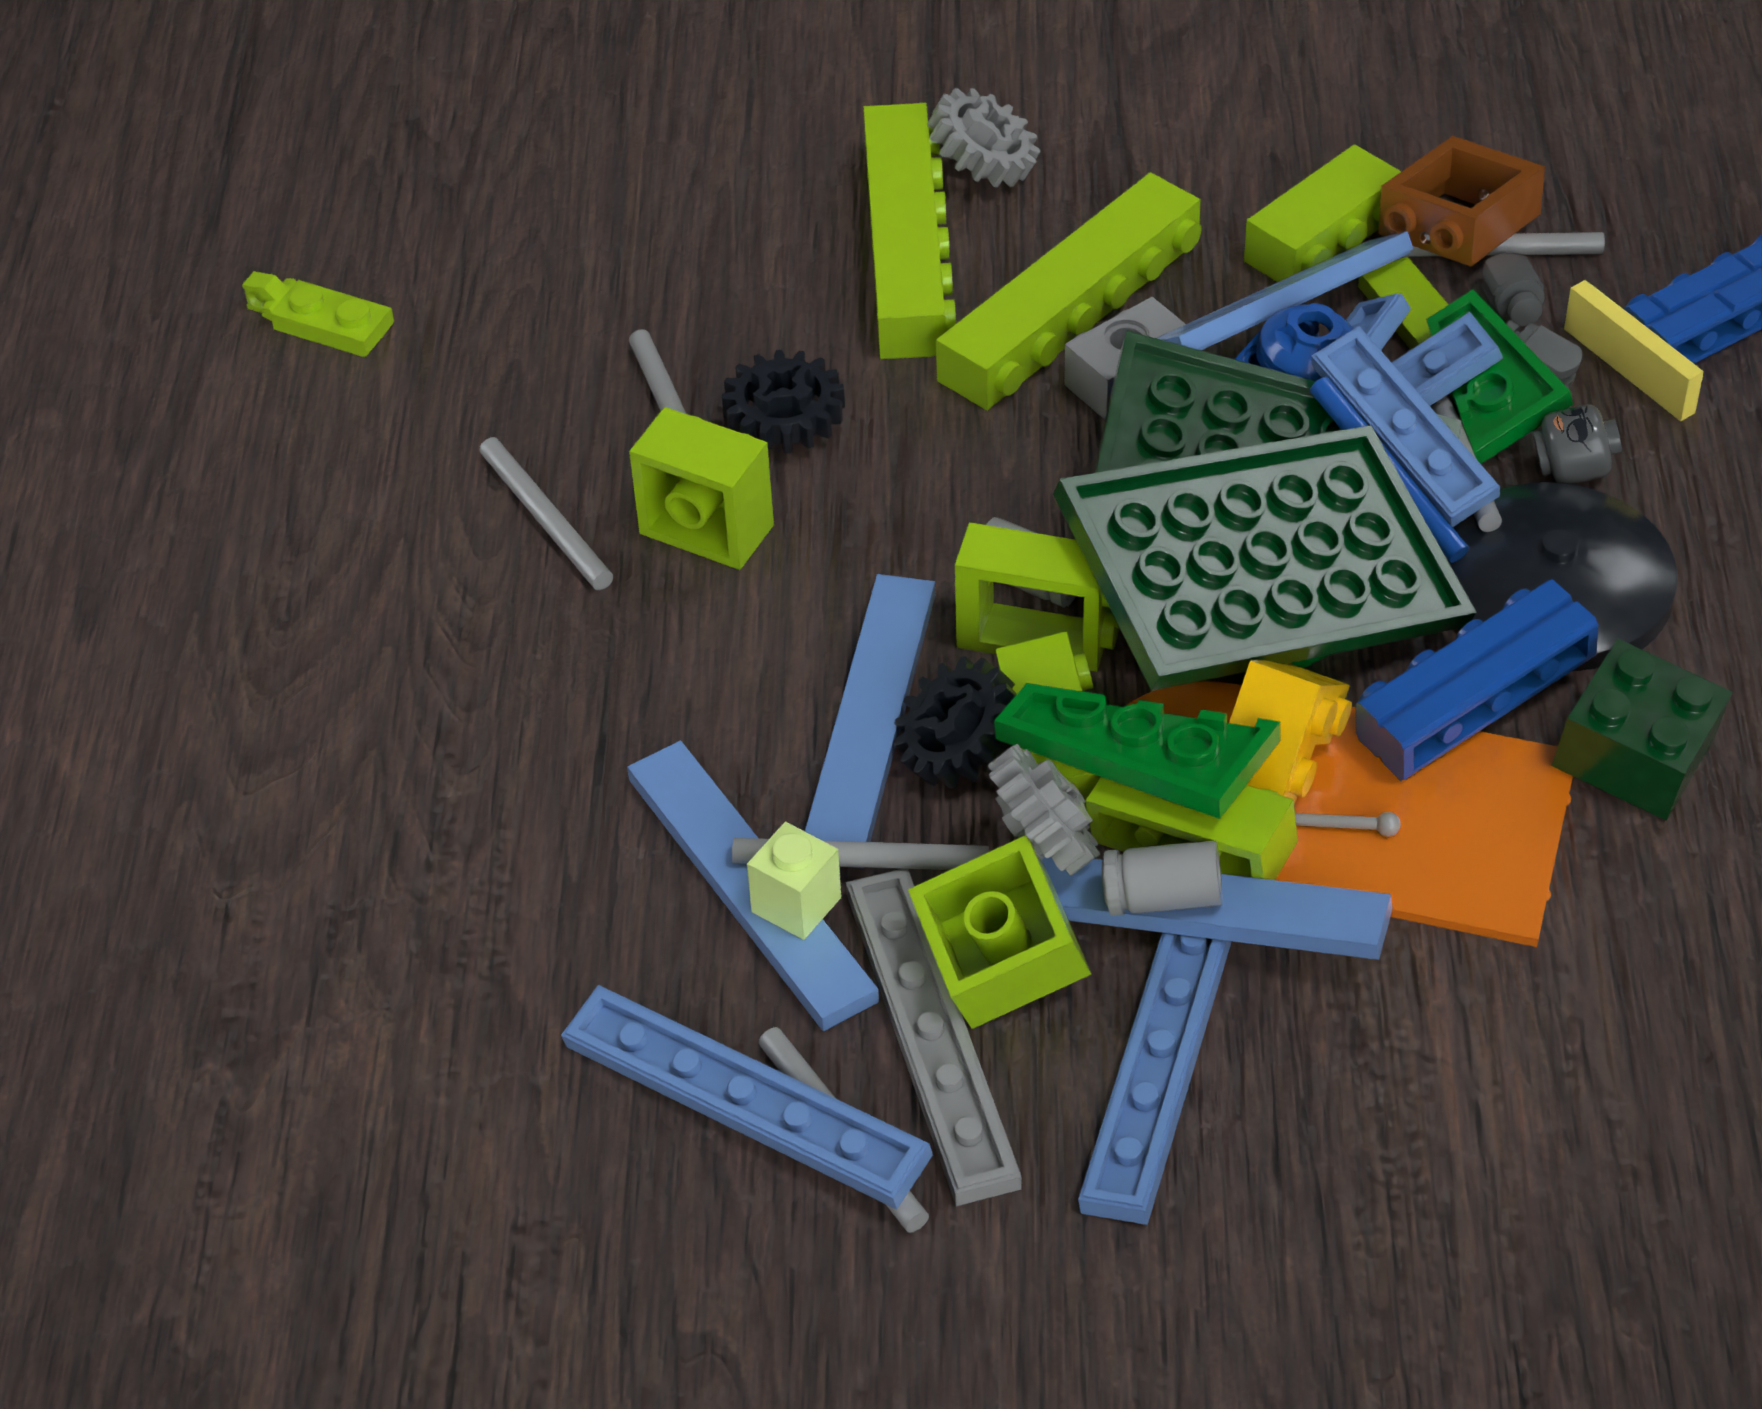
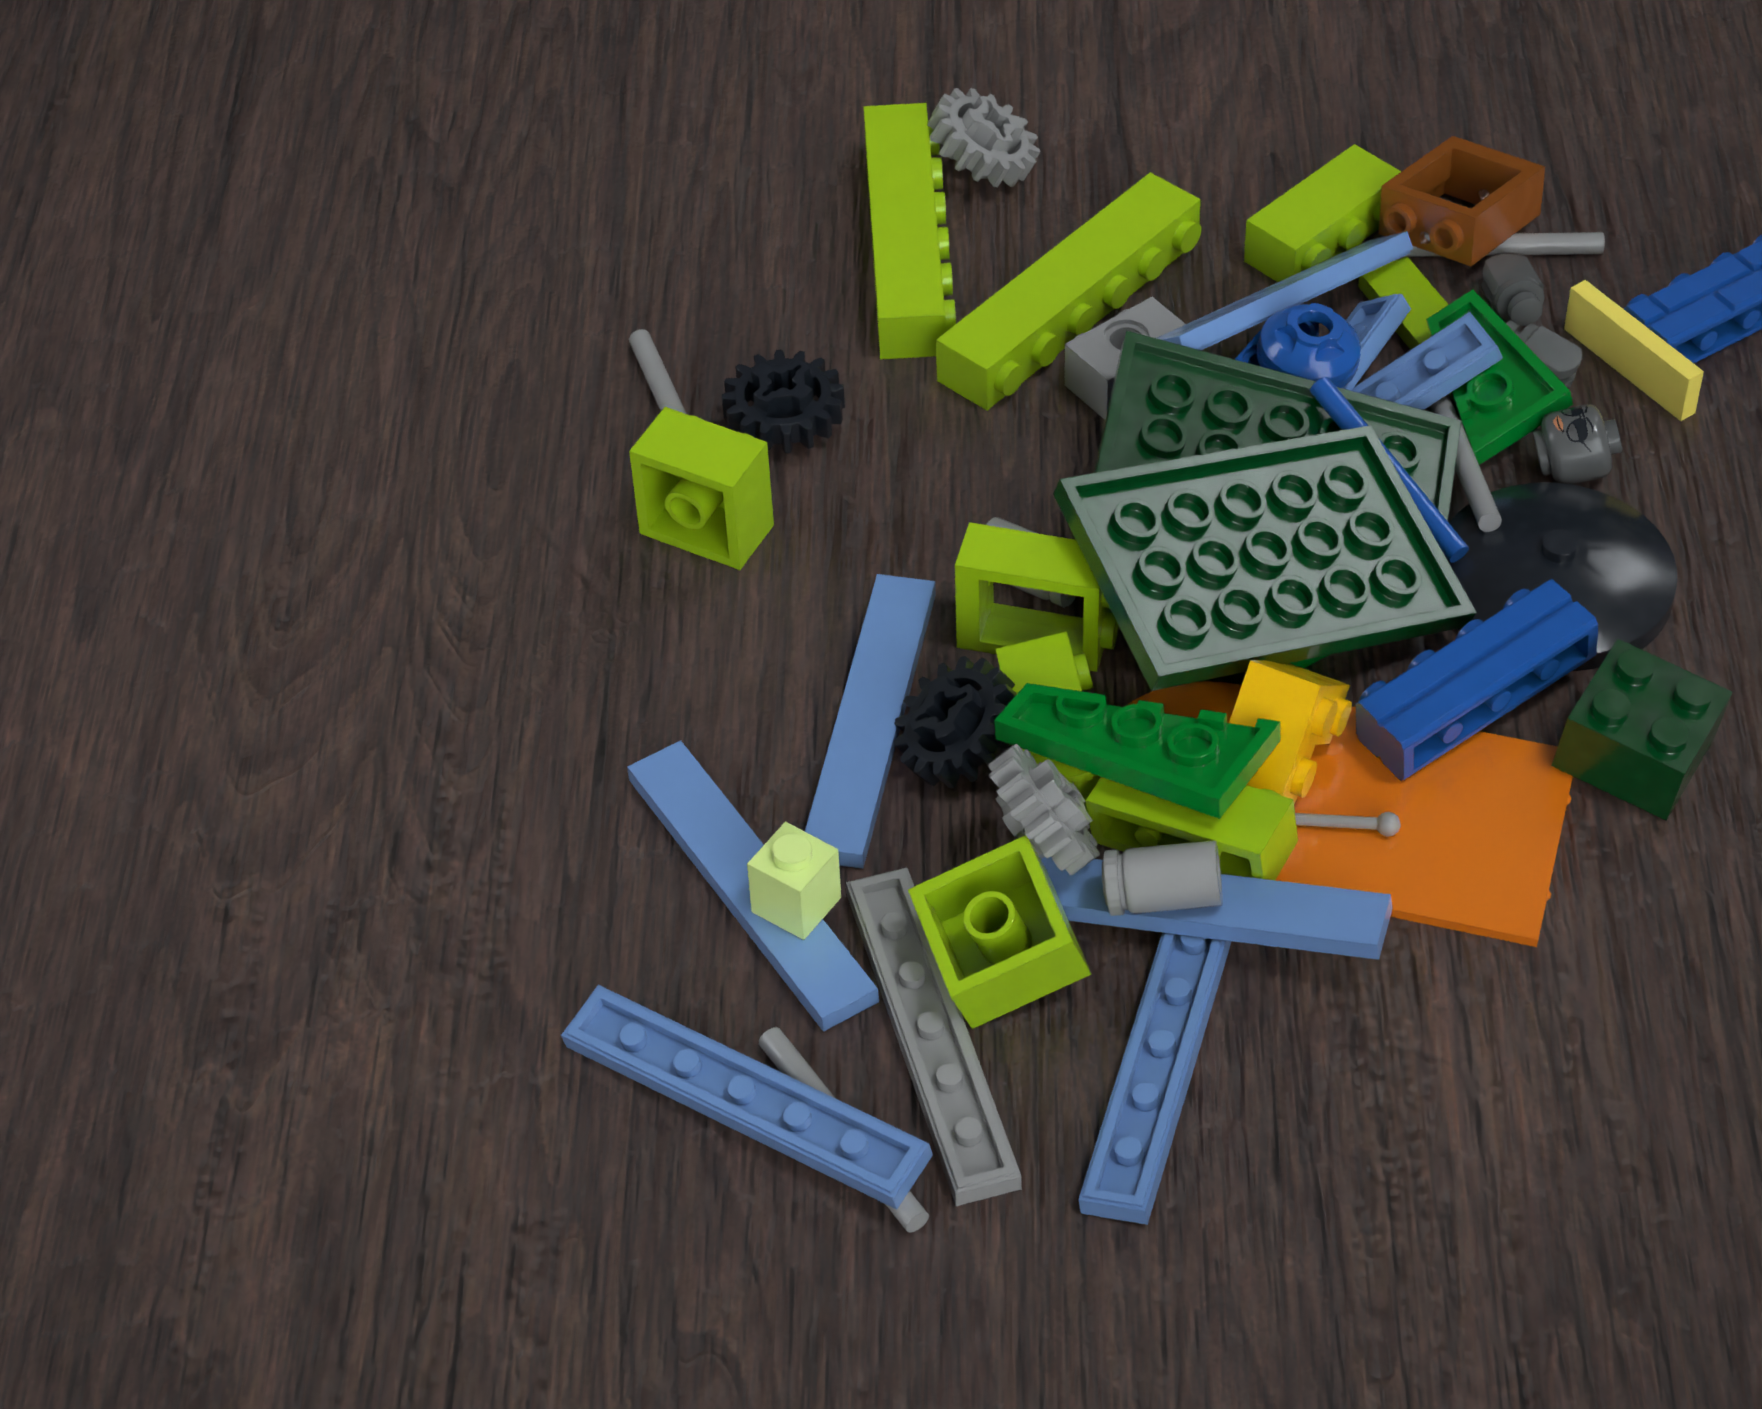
(318, 313): lime hinge -> none
(546, 514): light grey bar -> none
(880, 854): light grey bar -> none
(1407, 426): medium blue tile -> none

